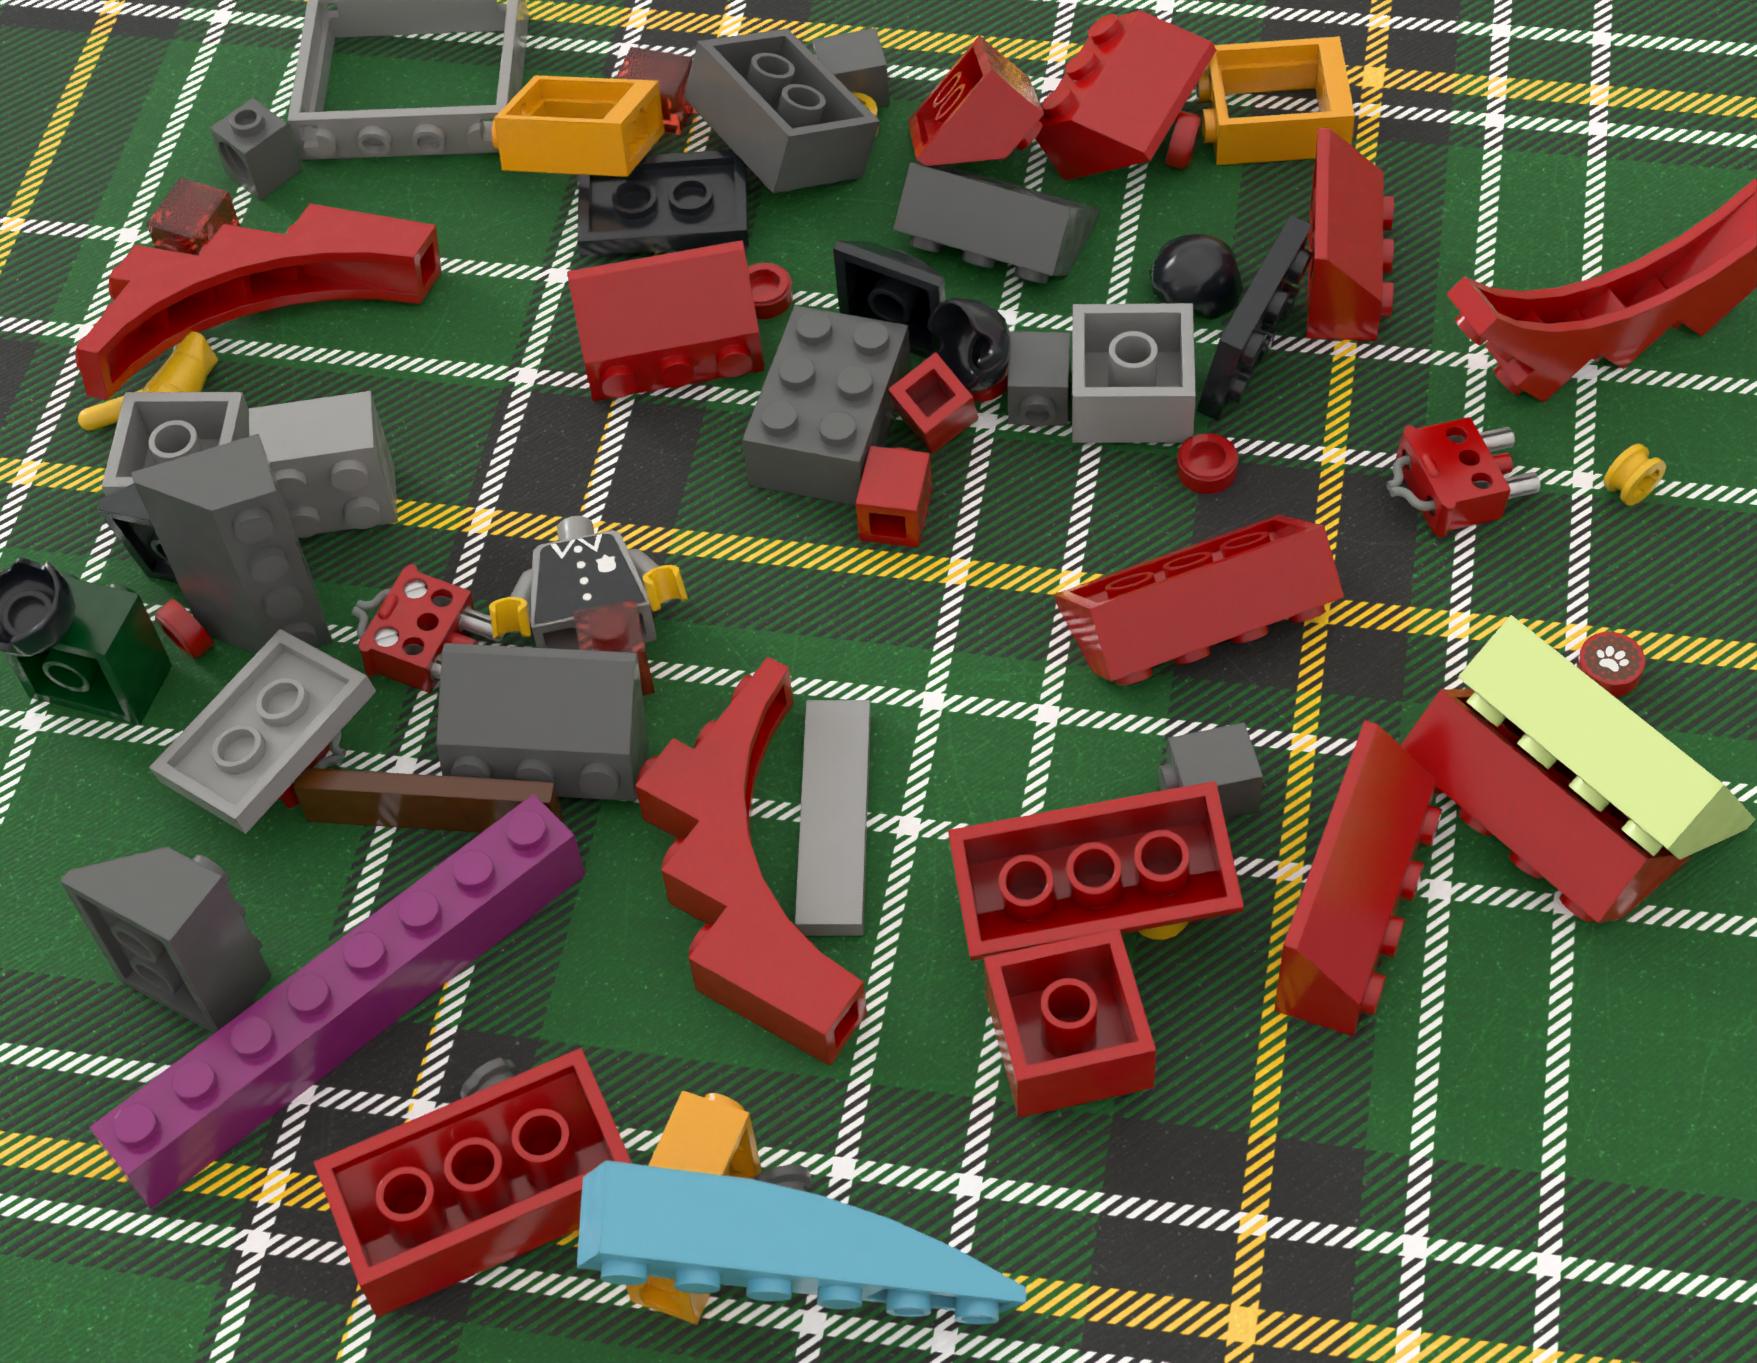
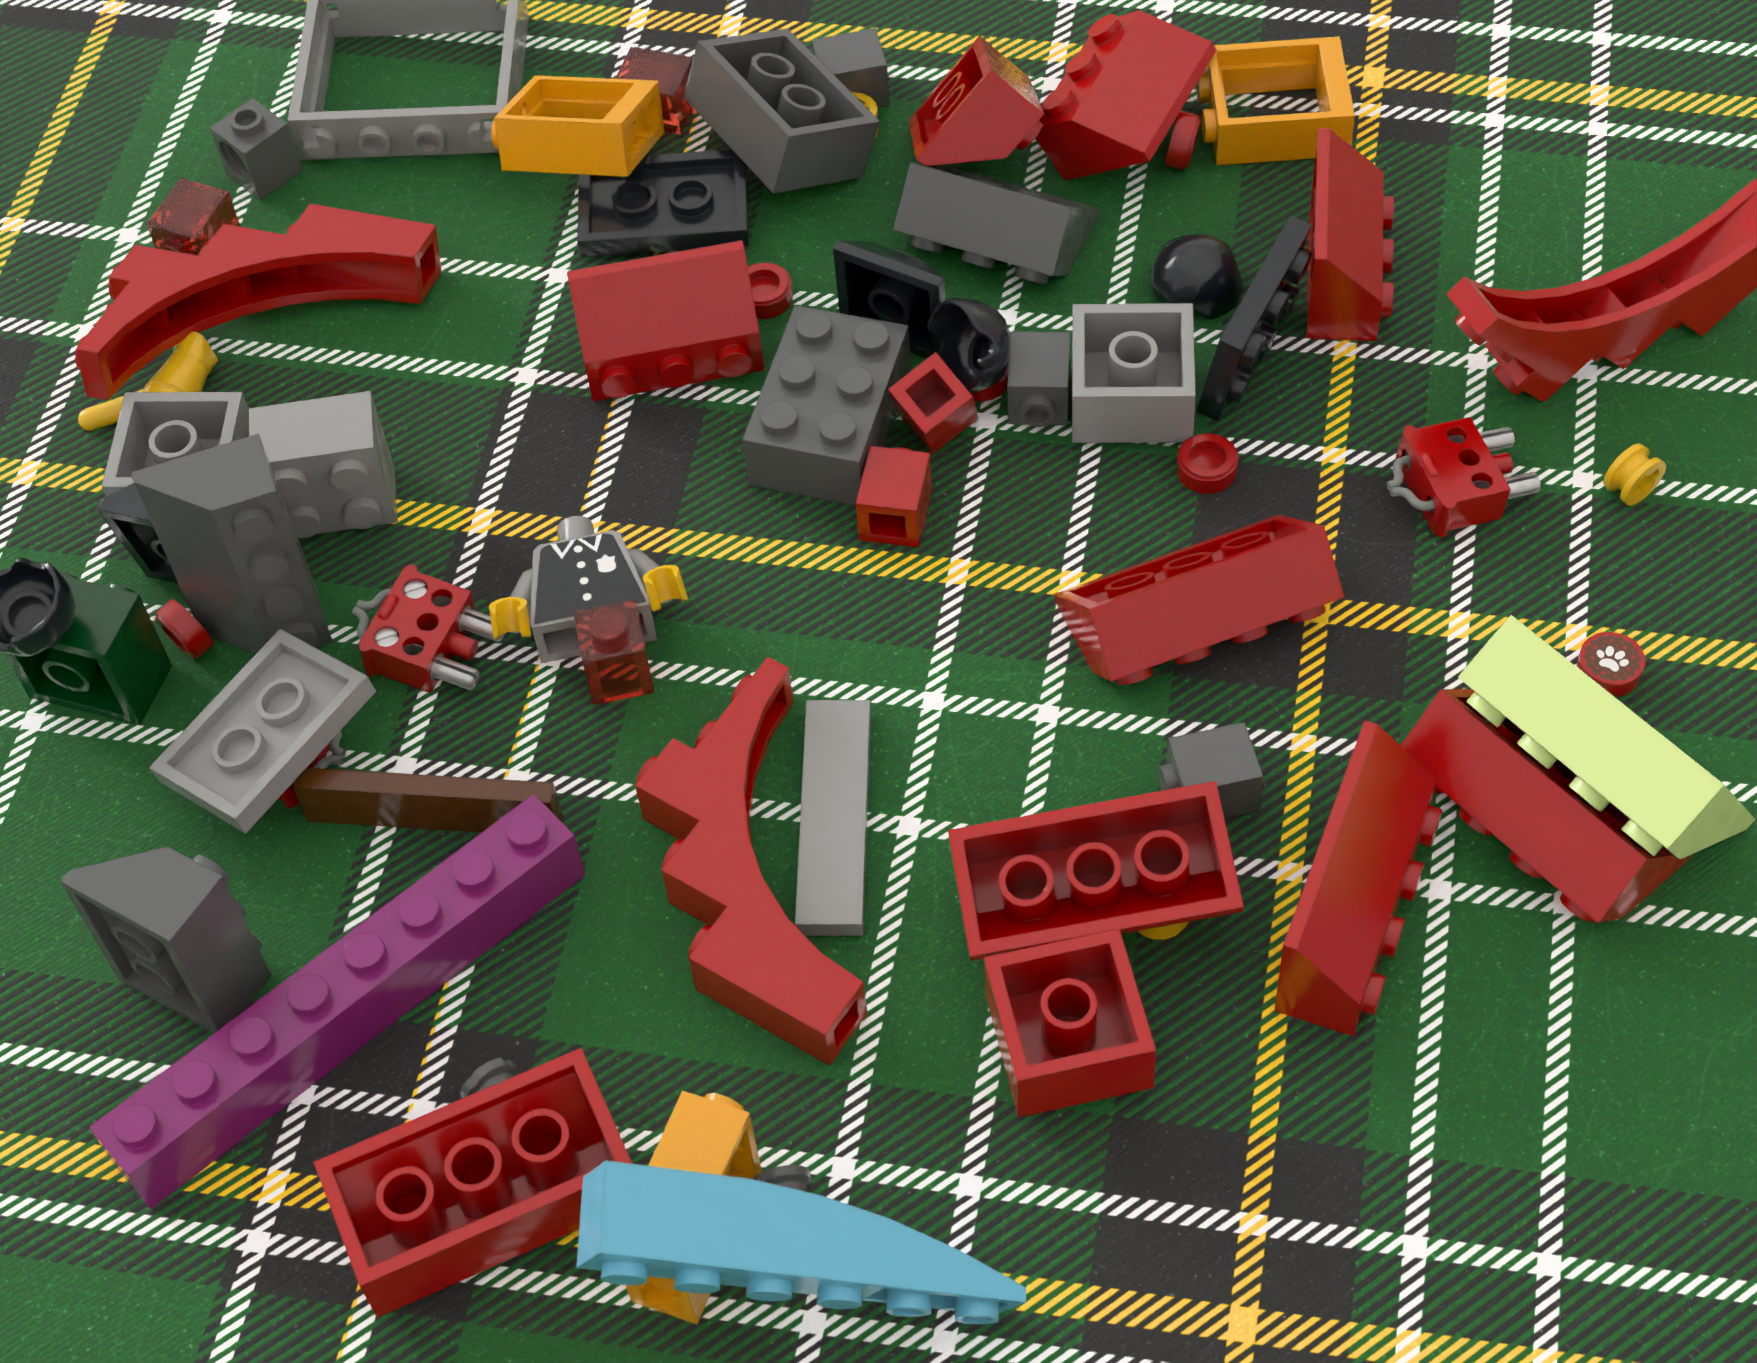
(543, 718): dark grey slope -> none

